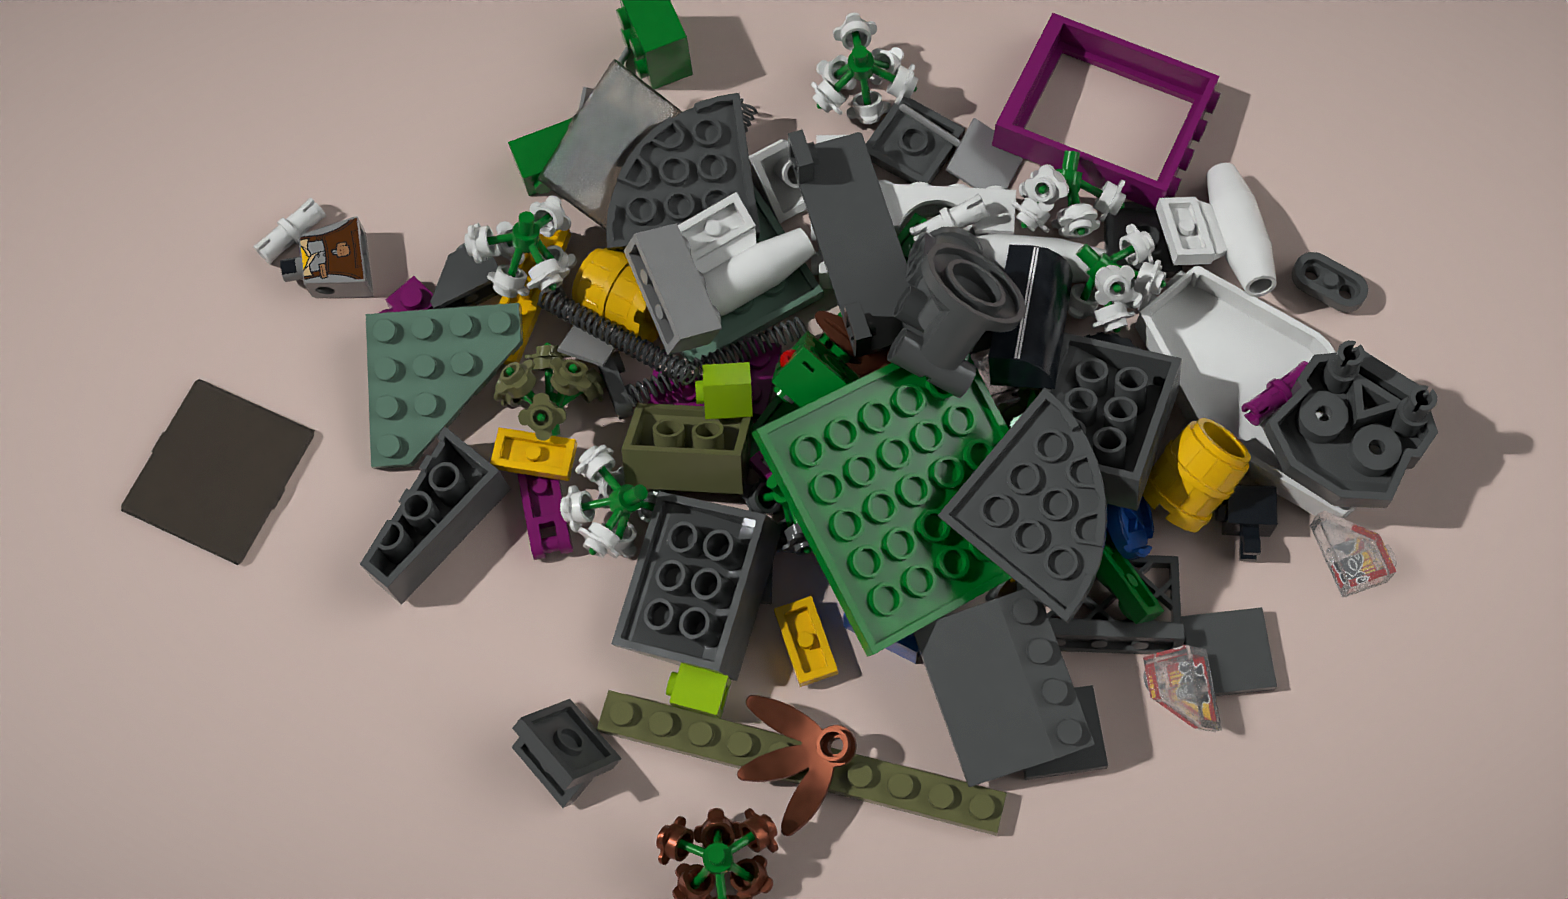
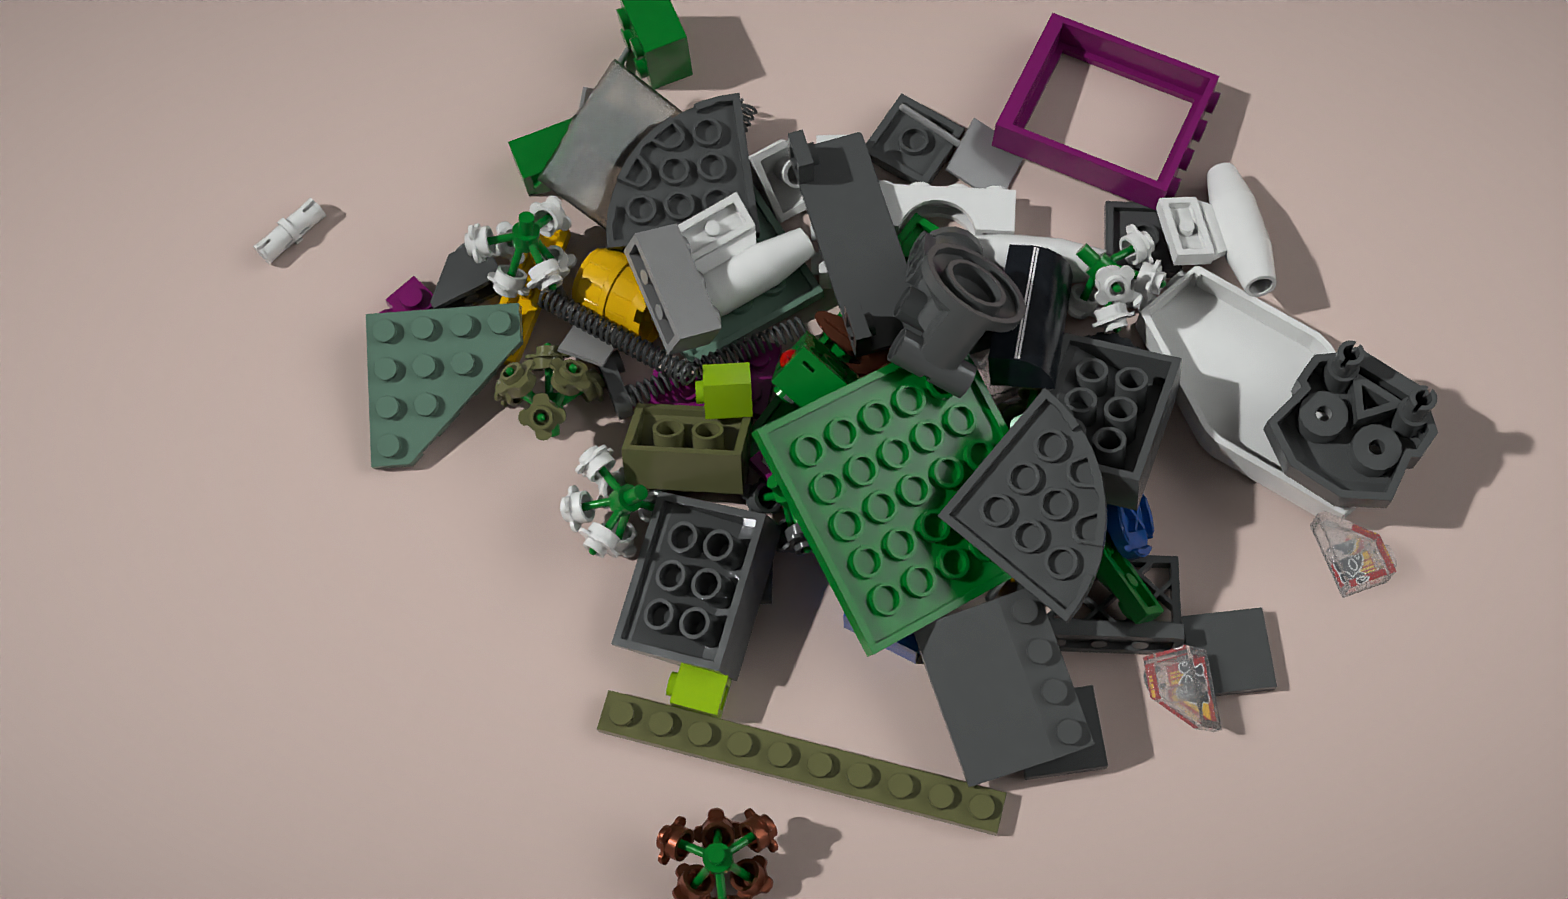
(217, 471): clear smoke piece -> none
(332, 261): torso -> none
(434, 516): dark grey wedge -> none
(525, 454): yellow plate -> none
(542, 509): magenta plate -> none
(563, 750): dark grey bracket -> none
(786, 762): copper plant -> none
(805, 641): yellow plate -> none
(862, 65): white plant -> none
(958, 216): white pin -> none
(1049, 185): white plant -> none
(1197, 473): yellow piece -> none
(1251, 515): black brick -> none
(1273, 397): magenta pin -> none
(1330, 281): dark grey plate -> none

